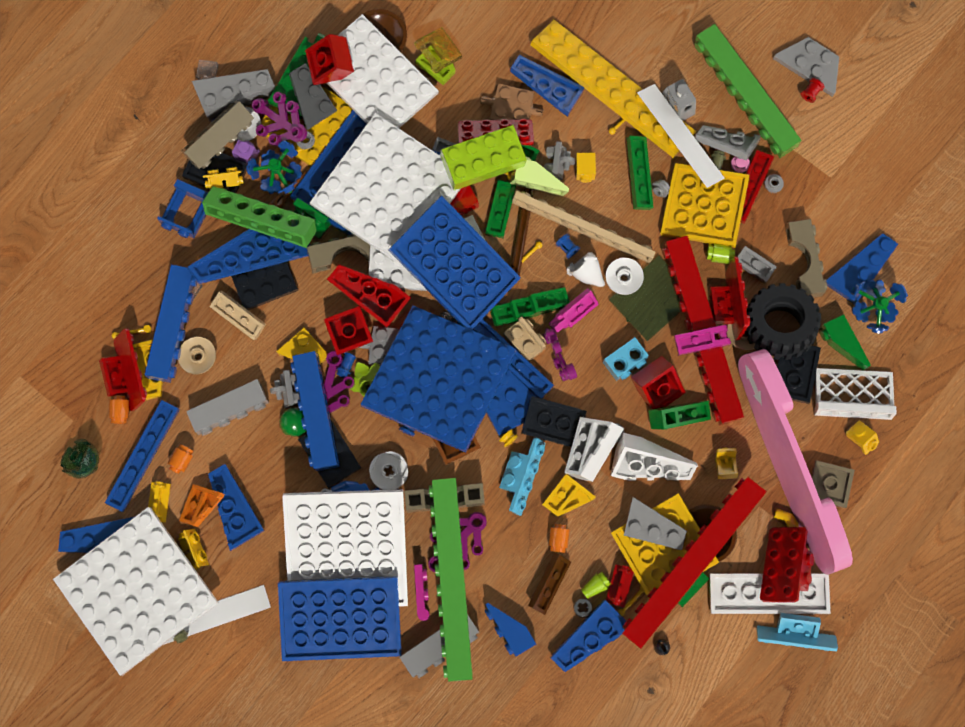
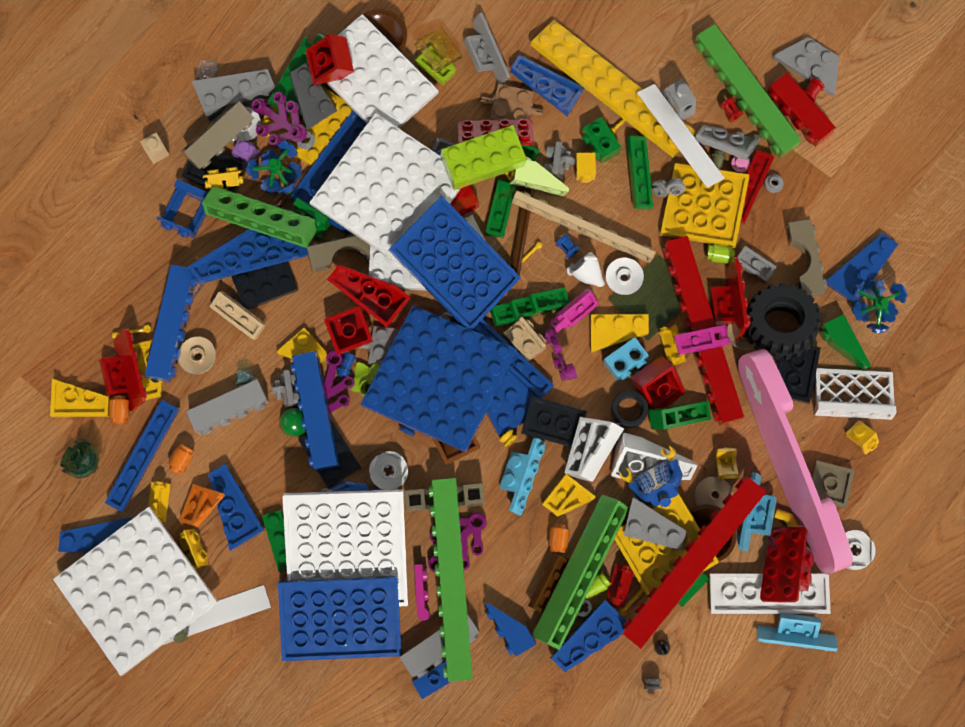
(76, 402): none -> yellow wing
(154, 148): none -> tan brick
(244, 376): none -> clear light blue plate
(275, 530): none -> green plate
(431, 681): none -> blue plate
(484, 50): none -> light grey bracket
(580, 572): none -> bright green brick
(601, 140): none -> green brick
(616, 328): none -> yellow wing
(633, 395): none -> black tyre
(652, 684): none -> dark grey bush
(658, 483): none -> blue torso
(667, 337): none -> yellow hinge
(675, 186): none -> light grey plate
(704, 491): none -> tan dish
(727, 106): none -> red bush
(759, 519): none -> medium azure bracket
(801, 110): none -> red brick
(866, 547): none -> white plate

